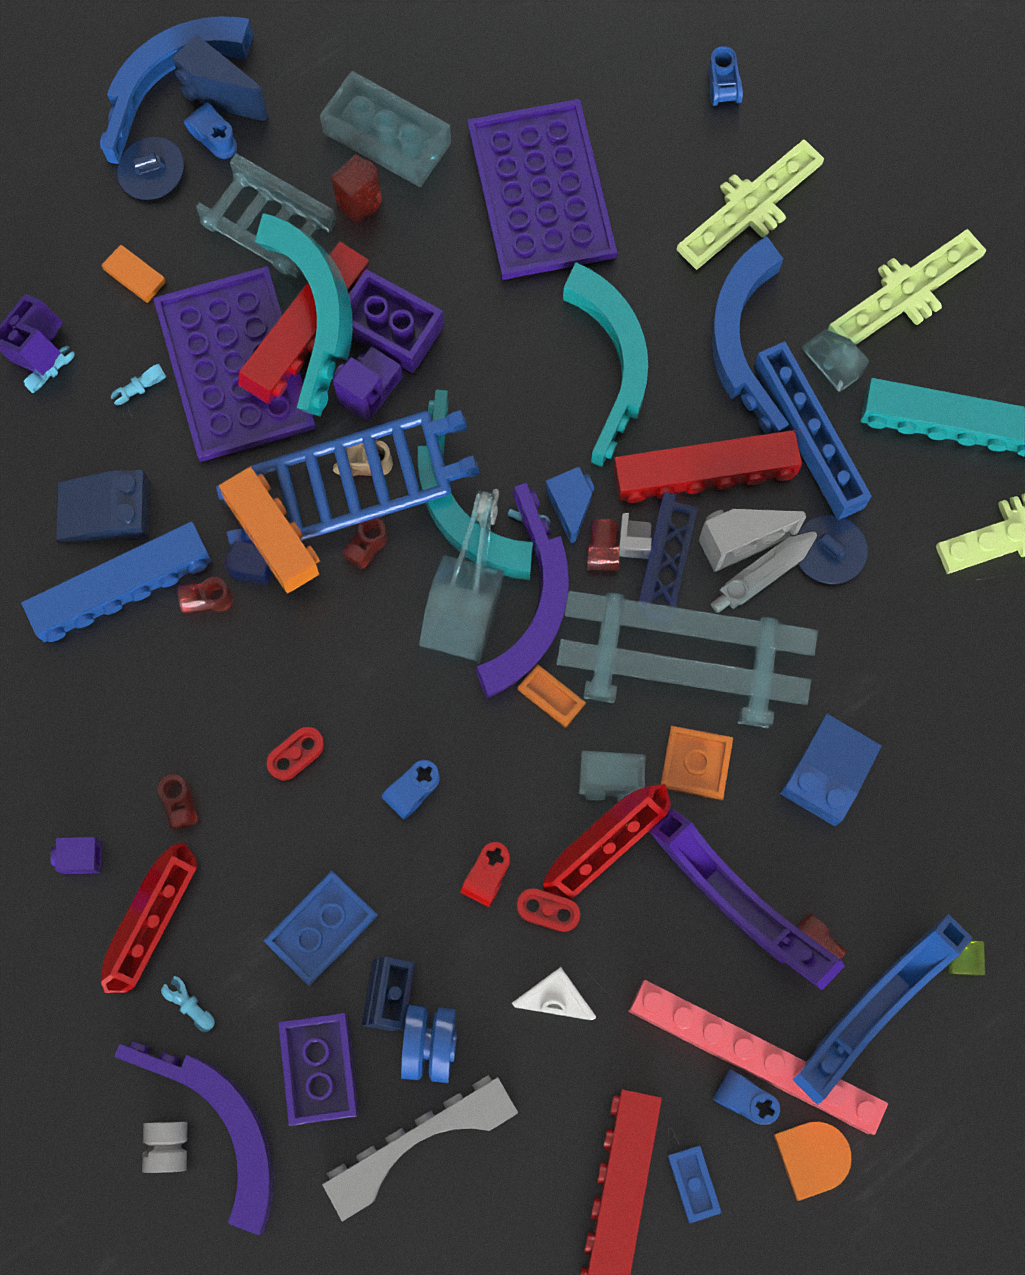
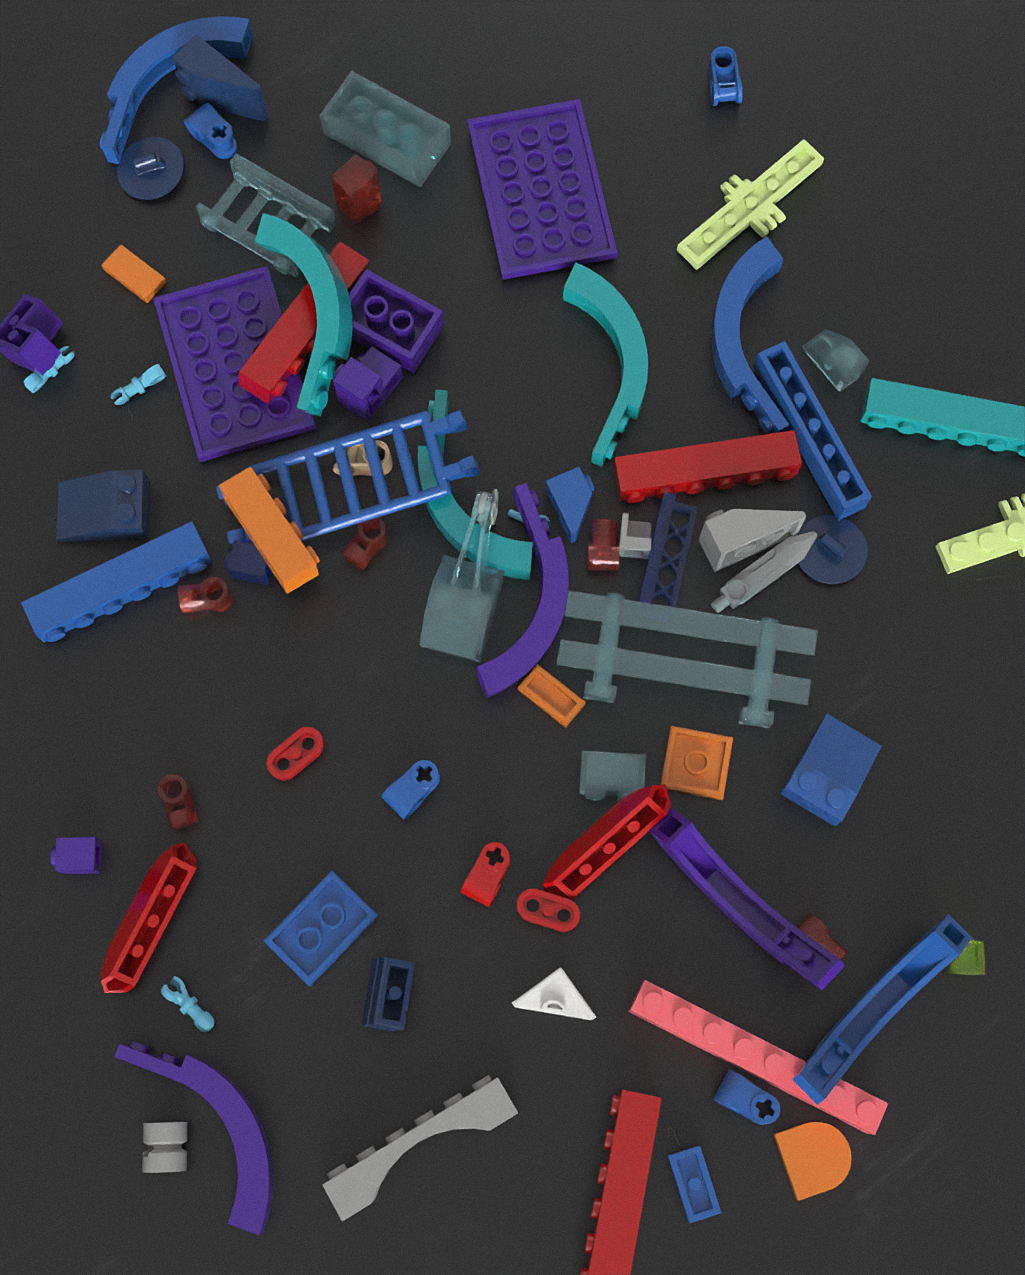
(318, 1069): dark purple brick -> none
(430, 1044): blue wheel -> none
(909, 288): yellowish green hinge -> none

